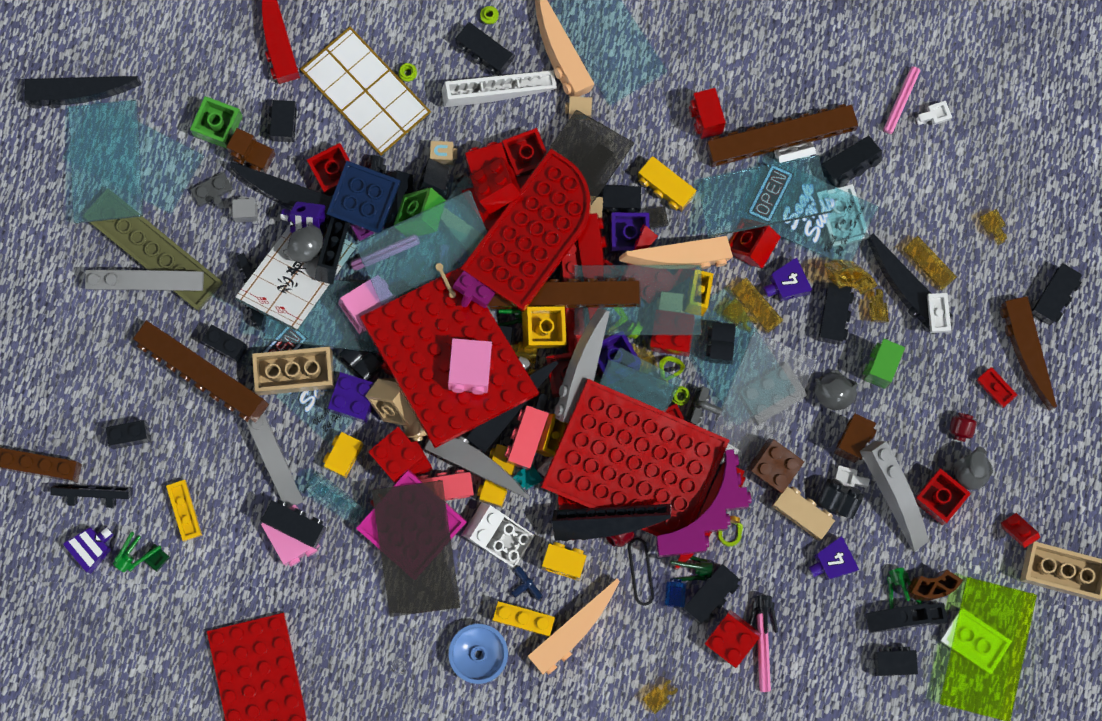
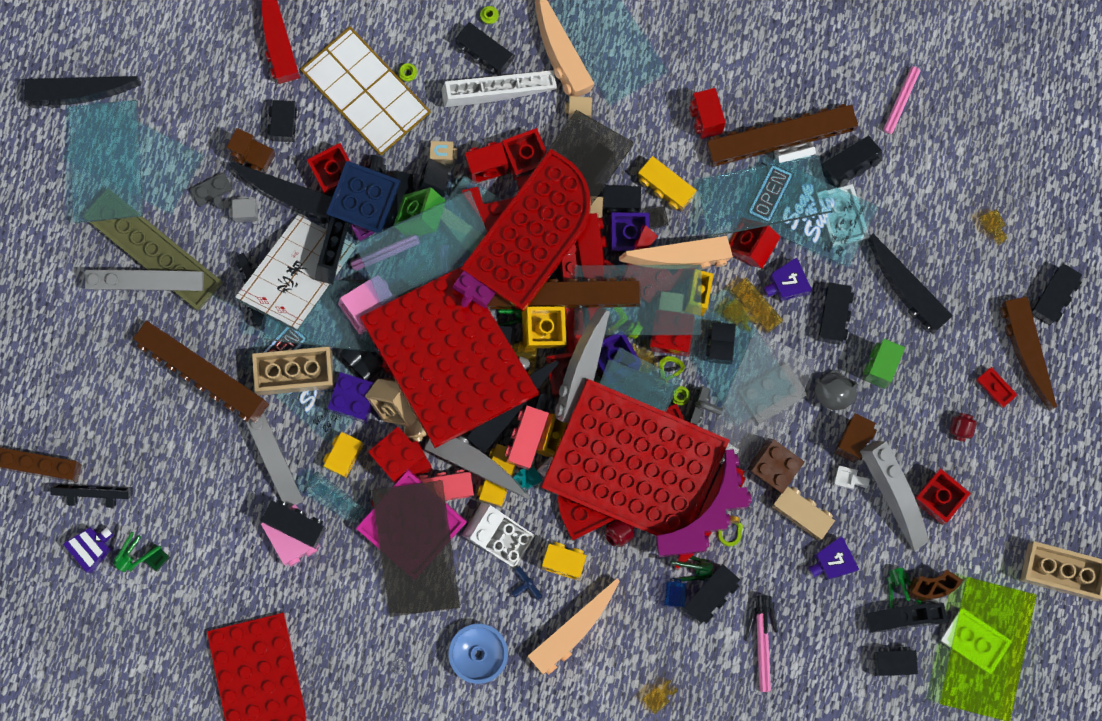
(128, 434): black brick -> none
(184, 510): yellow plate -> none
(216, 122): bright green brick -> none
(224, 343): black brick -> none
(303, 213): dark purple torso -> none
(304, 244): dark grey helmet -> none
(439, 267): tan hinge -> none
(469, 366): bright pink brick -> none
(496, 185): red brick -> none
(523, 619): yellow brick -> none
(606, 521): black slope -> none
(633, 575): black piece -> none
(733, 638): red brick -> none
(840, 498): black brick -> none
(850, 274): clear yellow brick -> none
(878, 309): clear yellow plate -> none
(929, 263): clear yellow plate -> none
(936, 113): white plate -> none
(938, 313): white plate -> none
(973, 470): dark grey helmet -> none
(1020, 530): red plate -> none

